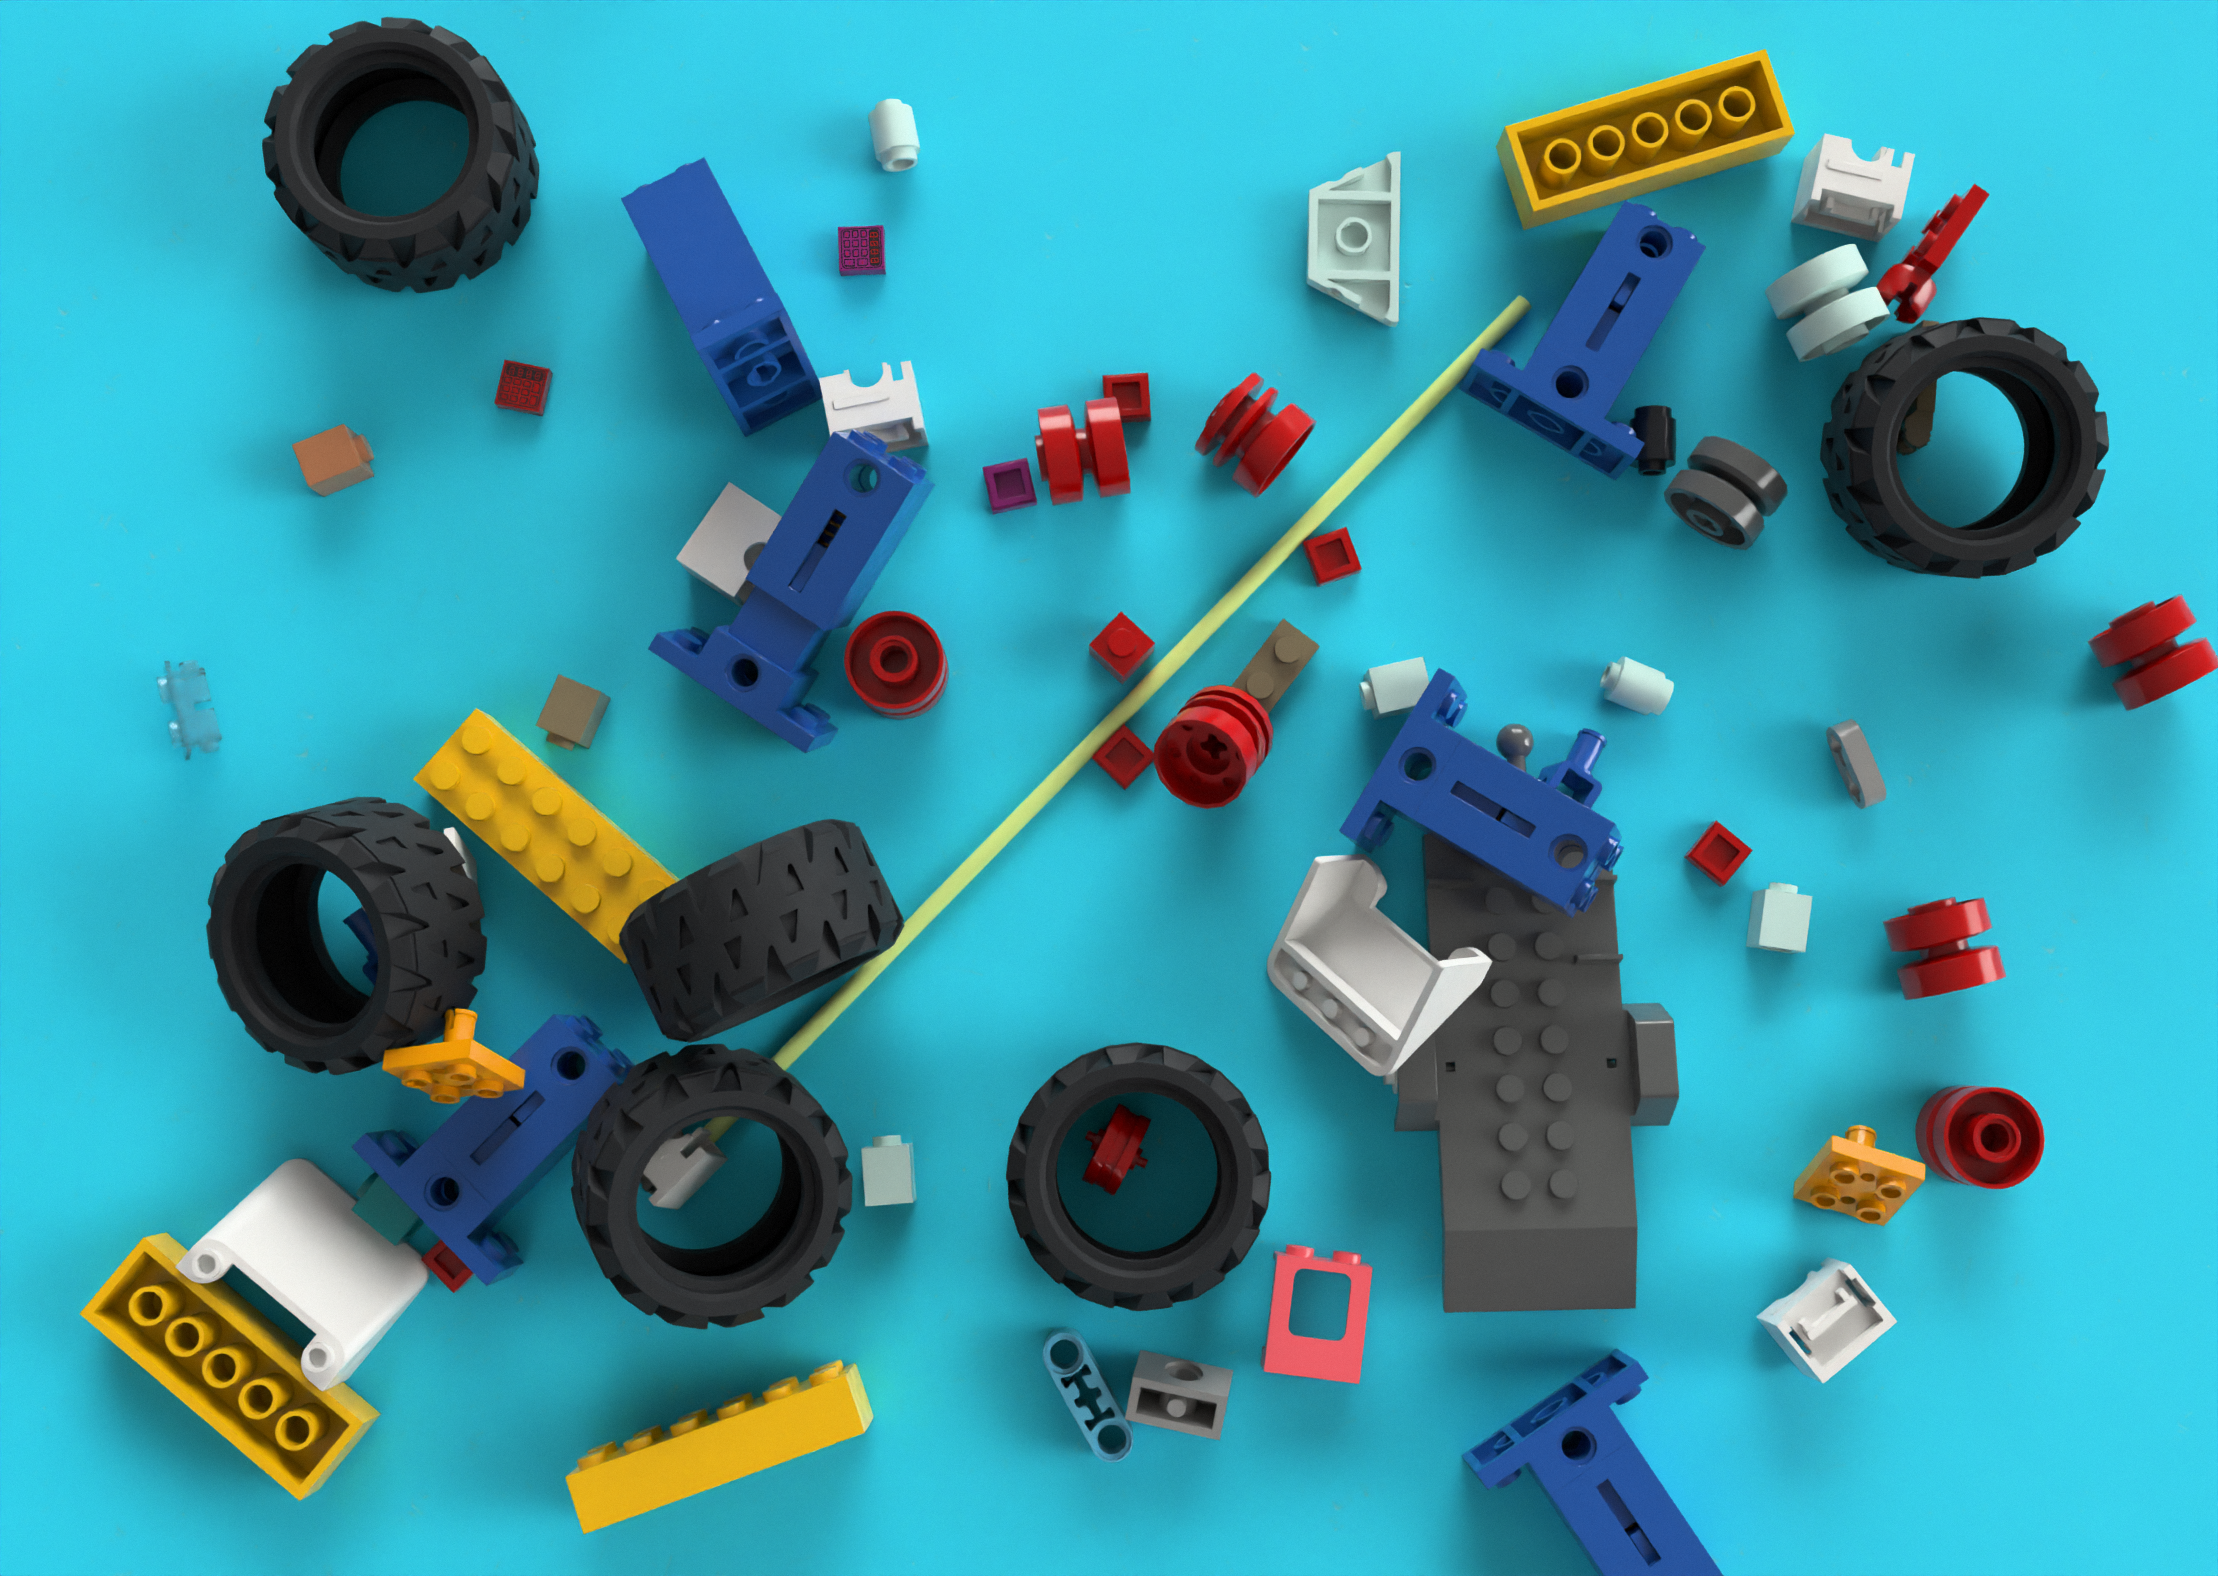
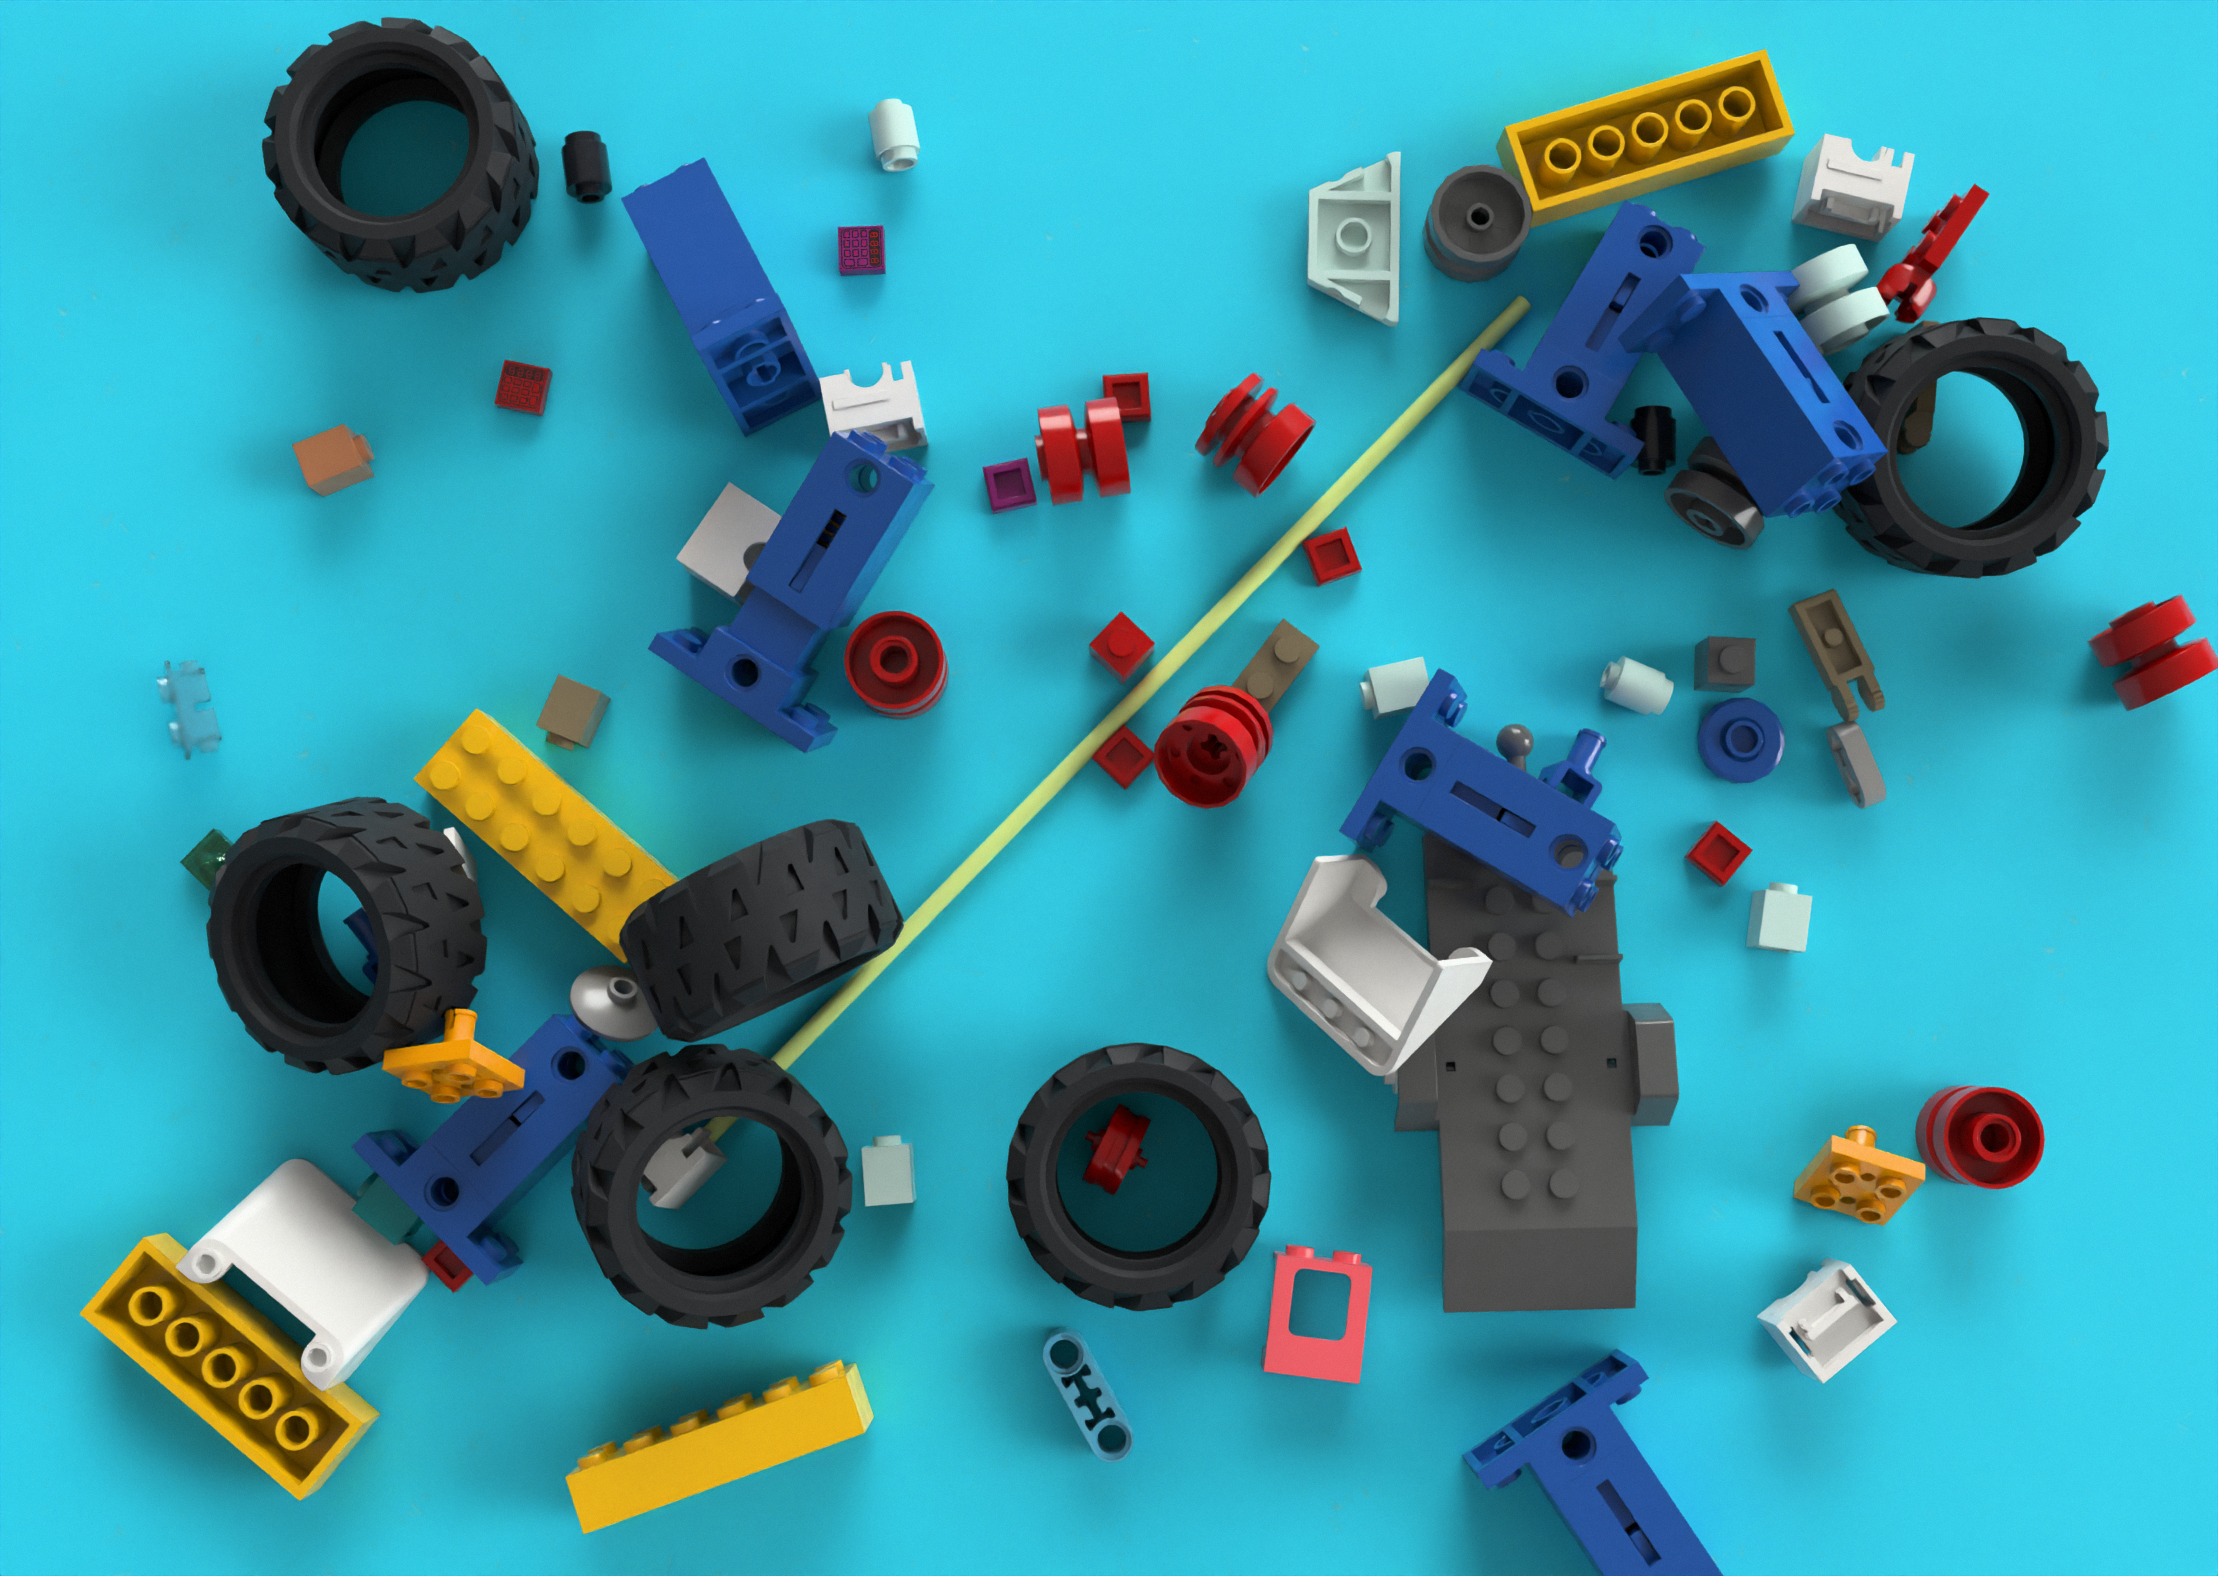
(207, 857): none -> clear green tile
(586, 167): none -> black brick
(611, 1004): none -> light grey dish
(1179, 1395): light grey brick -> none
(1477, 223): none -> dark grey wheel
(1724, 664): none -> dark grey brick
(1740, 740): none -> blue wheel
(1760, 387): none -> blue brick
(1837, 652): none -> dark tan hinge
(1941, 936): red wheel -> none

